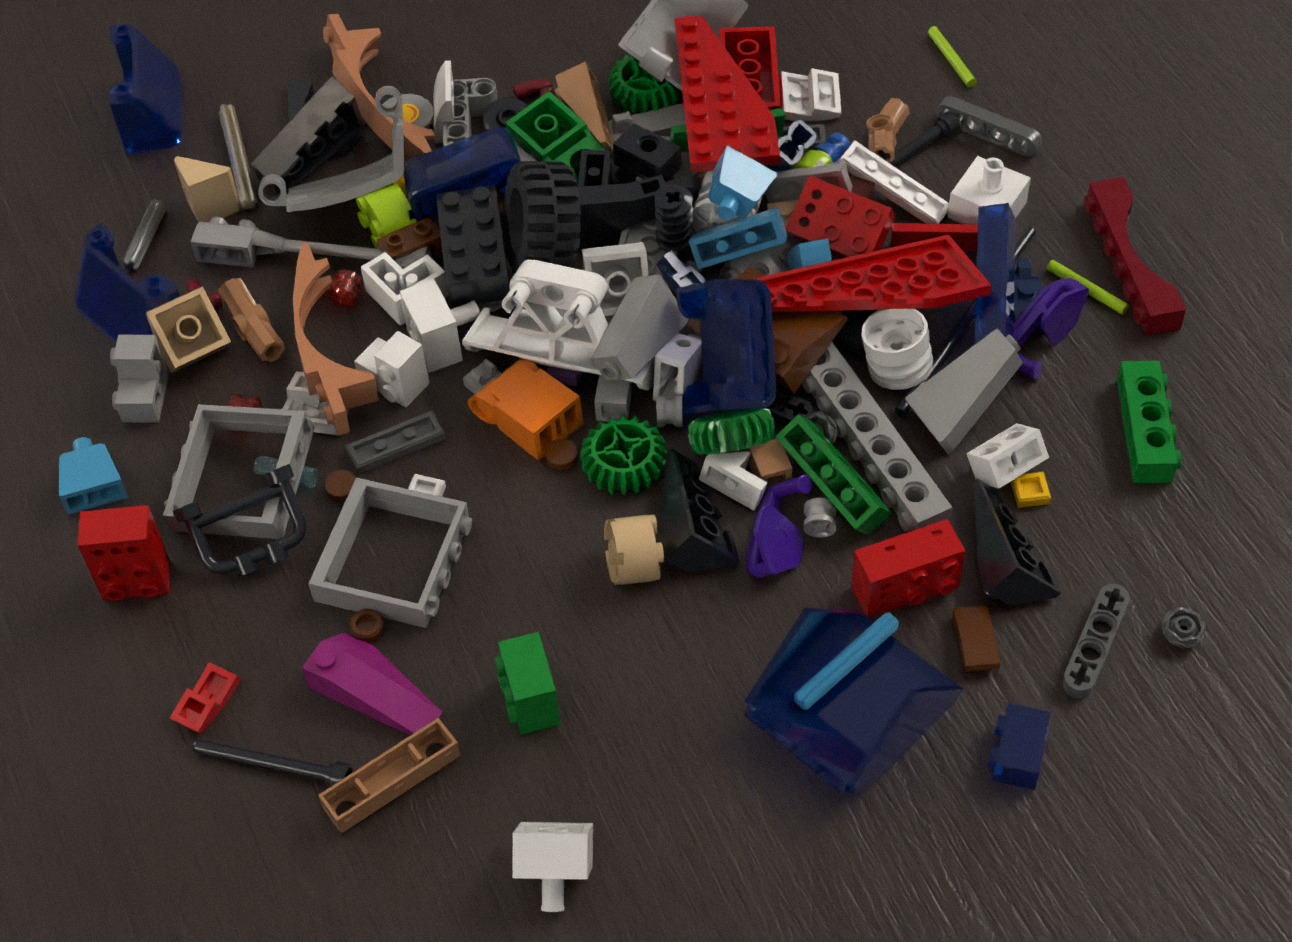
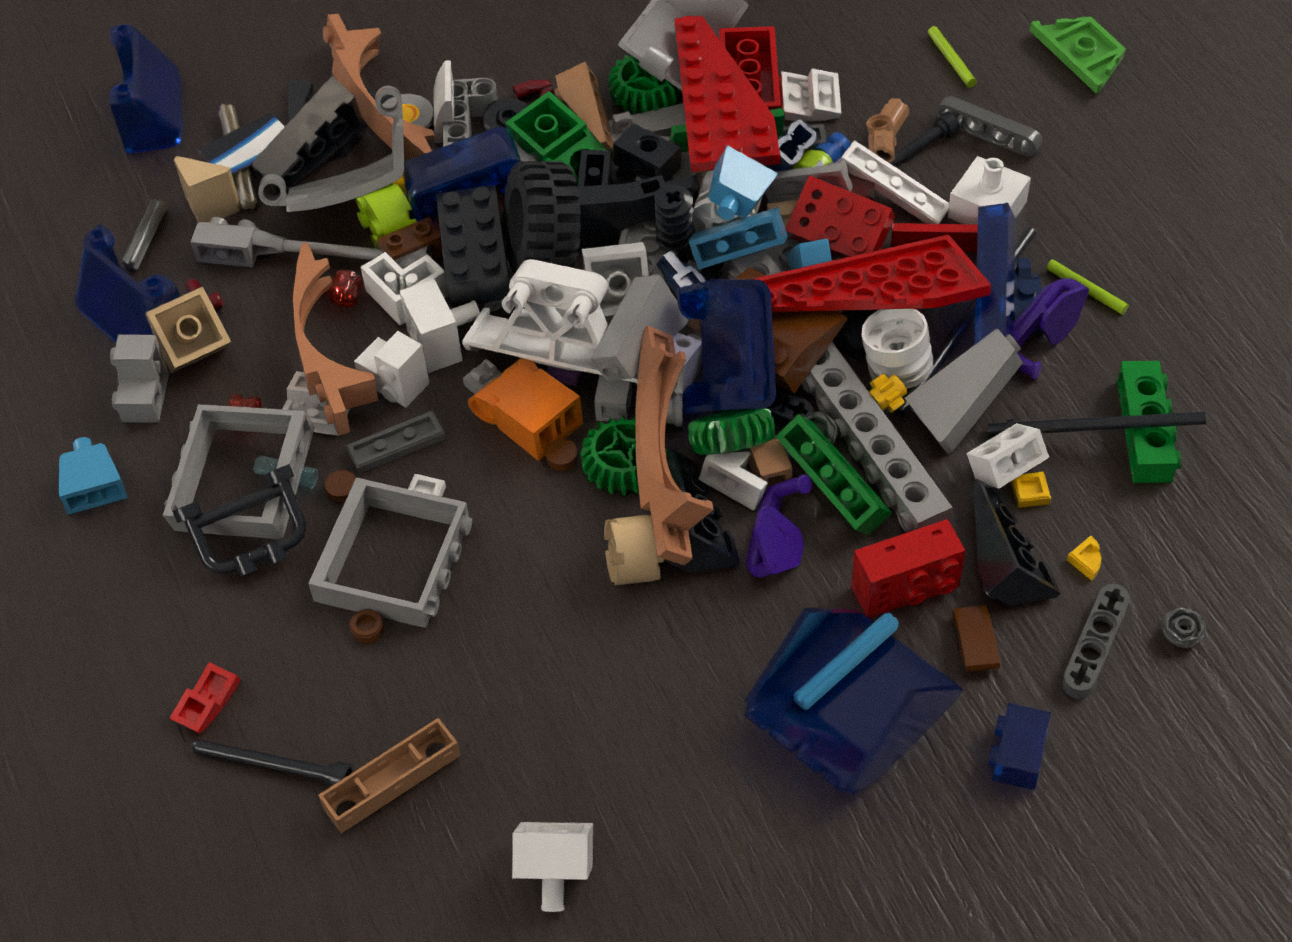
(124, 552): red piece -> none
(244, 144): none -> sticker
(251, 320): medium nougat piece -> none
(368, 683): magenta wedge -> none
(527, 683): green brick -> none
(670, 508): none -> nougat slope
(820, 517): light grey wheel -> none
(888, 392): none -> yellow gear
(1083, 48): none -> bright green wing
(1086, 558): none -> yellow tile
(1106, 423): none -> black bar
(1154, 300): dark red arch -> none

